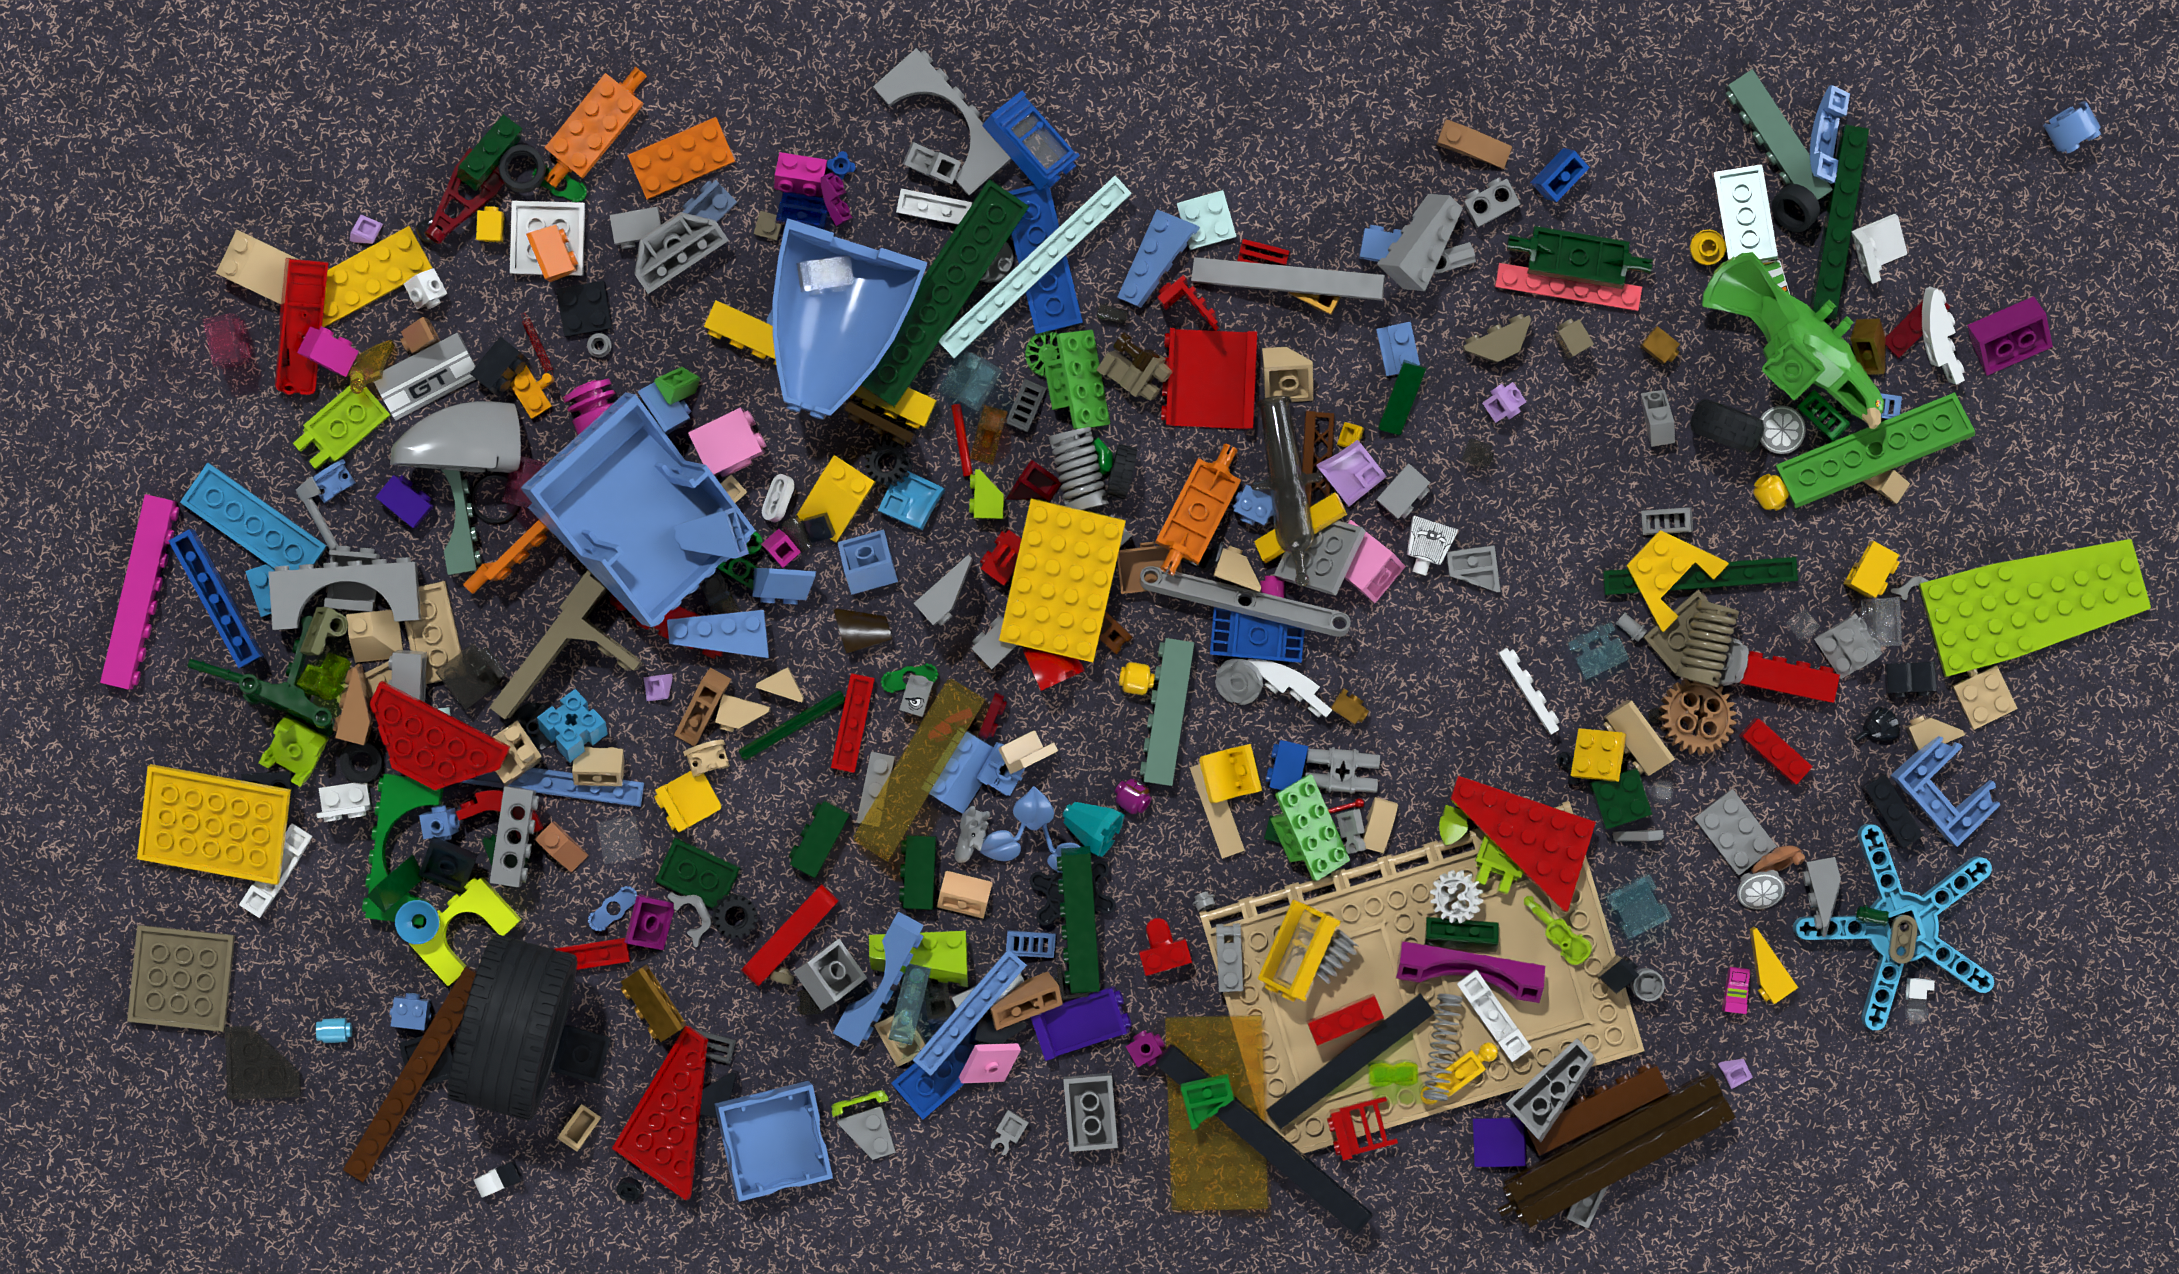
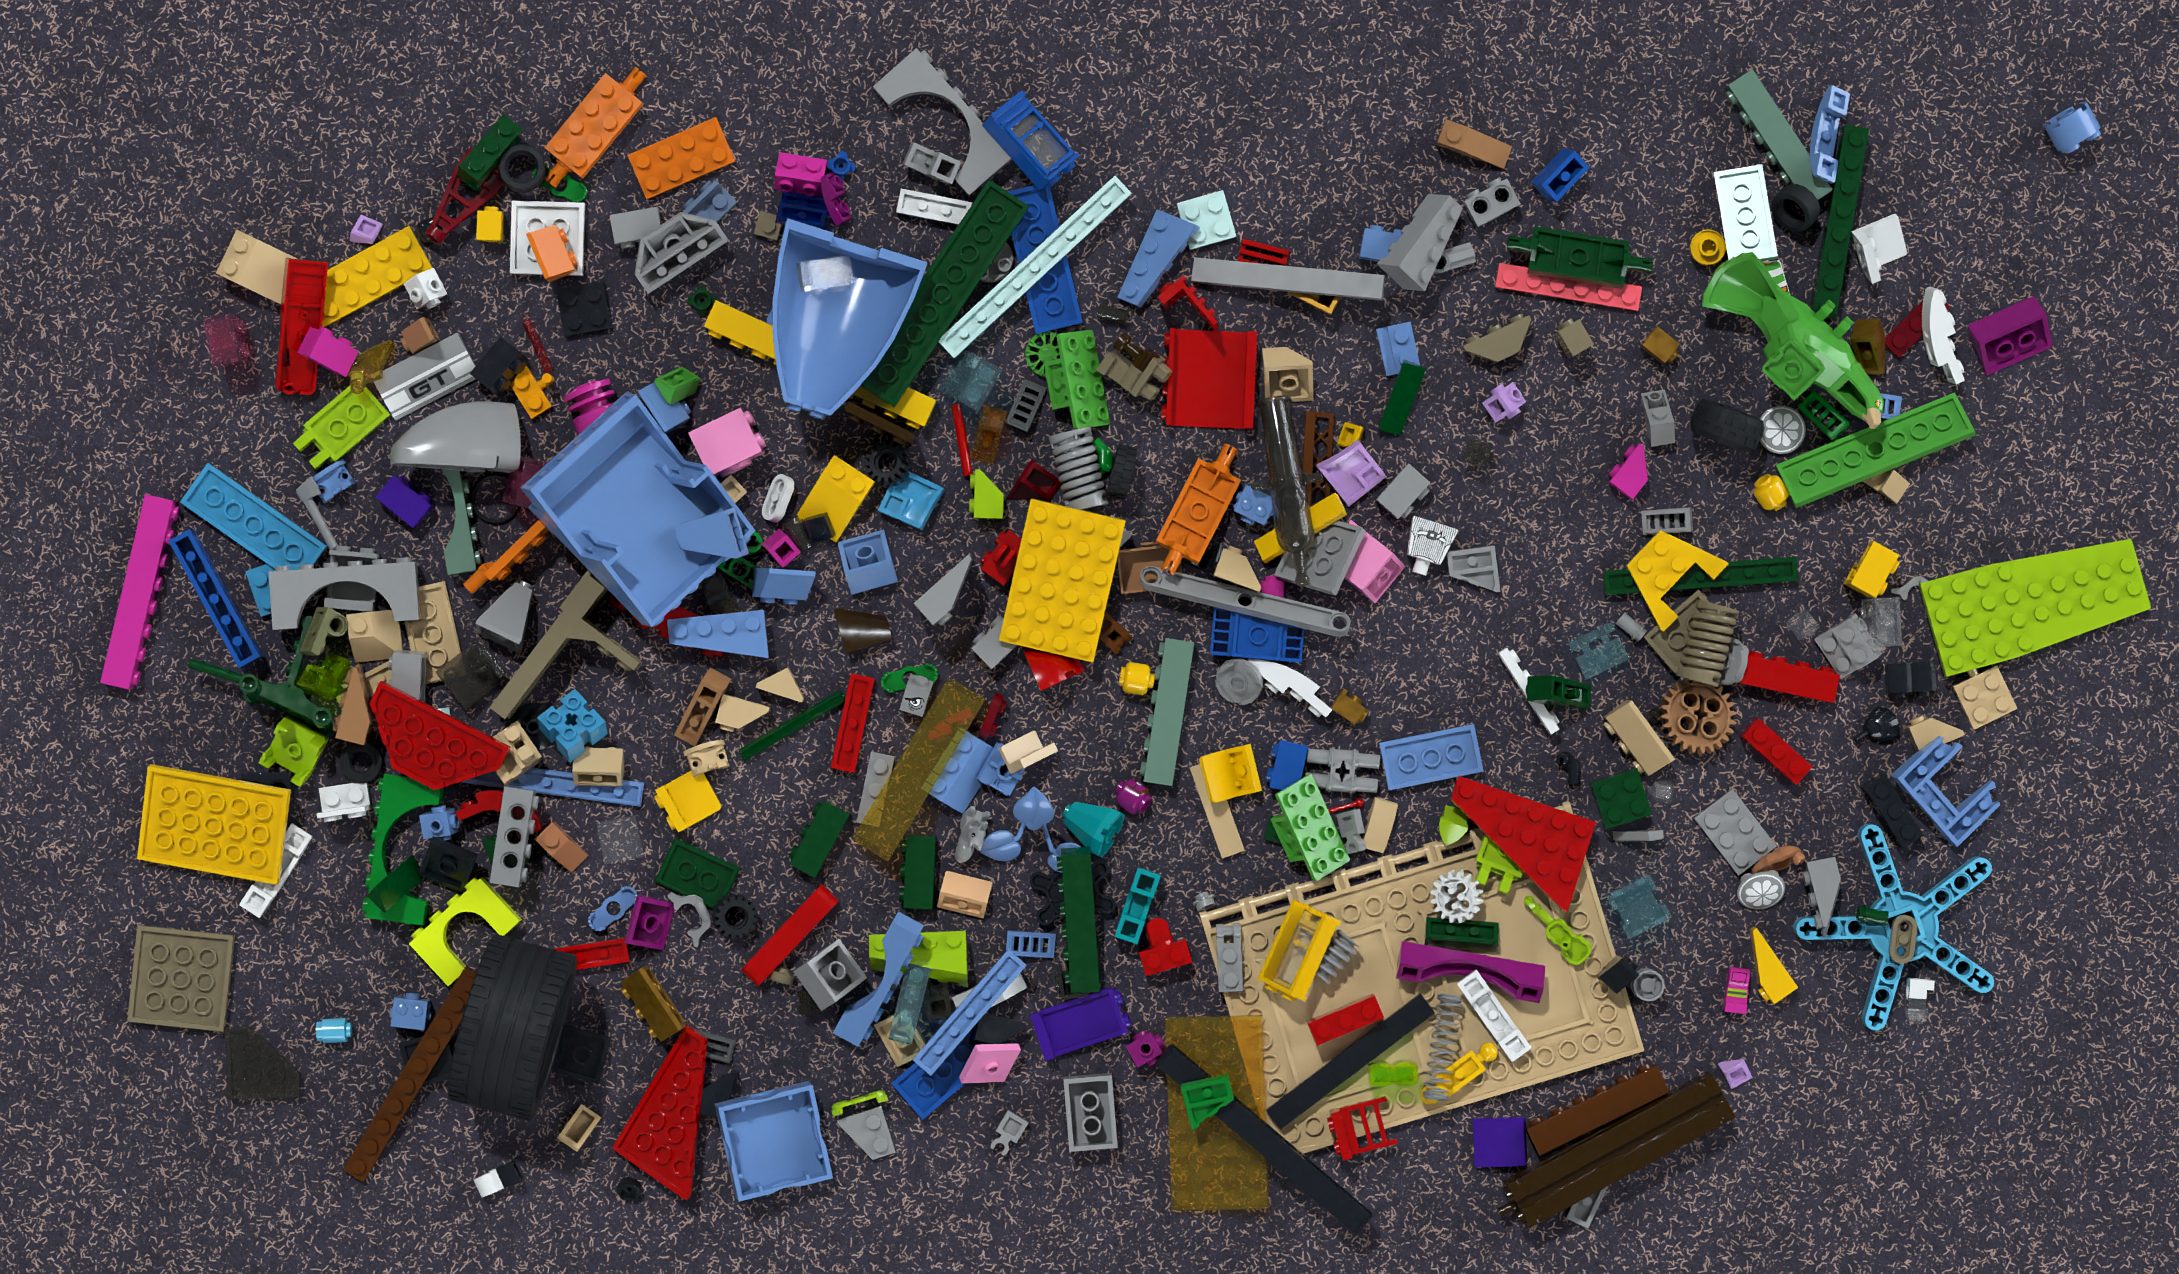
(405, 926): dark azure piece -> none
(508, 617): none -> light grey slope
(591, 345): light grey plate -> none
(657, 687): lavender slope -> none
(695, 300): none -> dark green plate
(1027, 1000): medium nougat slope -> none
(1137, 905): none -> teal arch
(1431, 757): none -> medium blue plate
(1550, 1090): light grey wedge -> none
(1558, 692): none -> dark green slope
(1598, 755): yellow plate -> none
(1631, 474): none -> dark pink slope

